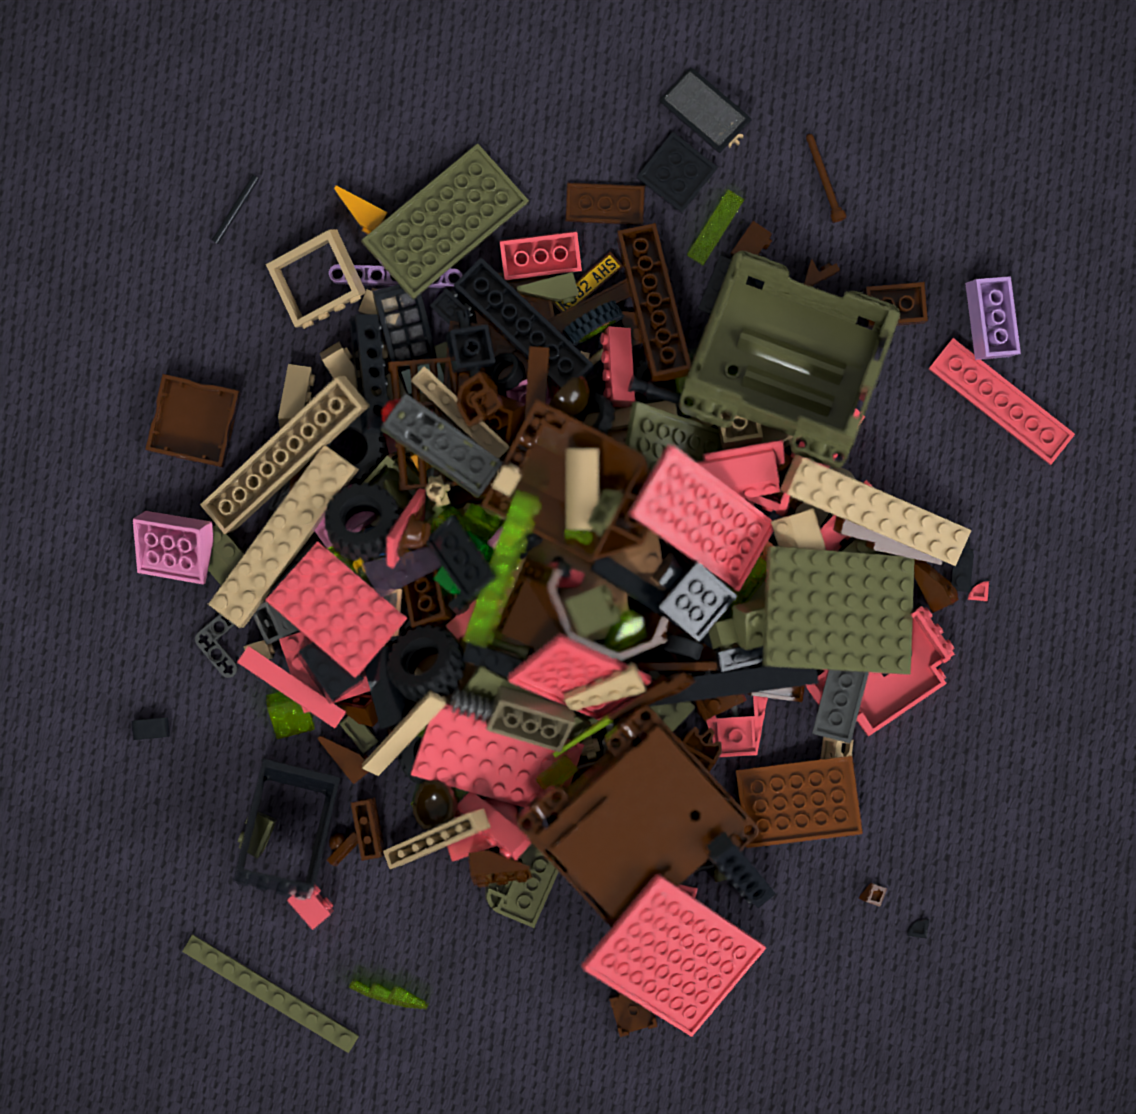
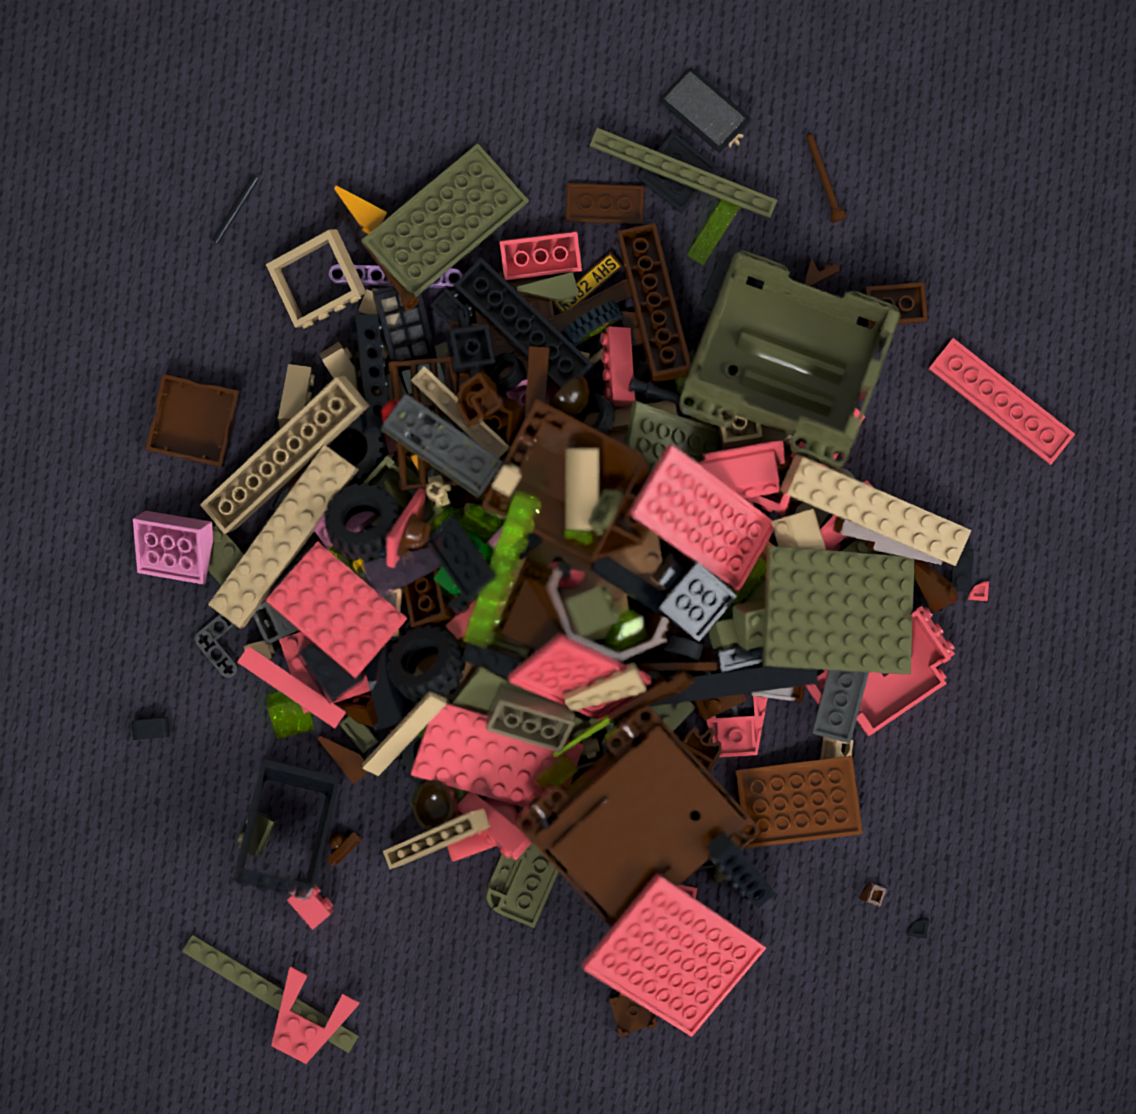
(299, 1035): none -> coral wing
(368, 828): reddish brown brick -> none
(397, 996): clear neon green slope -> none
(408, 299): none -> reddish brown piece
(473, 705): flat silver piece -> none
(493, 868): reddish brown slope -> none
(683, 173): none -> olive plate
(753, 240): reddish brown brick -> none
(992, 318): lavender brick -> none

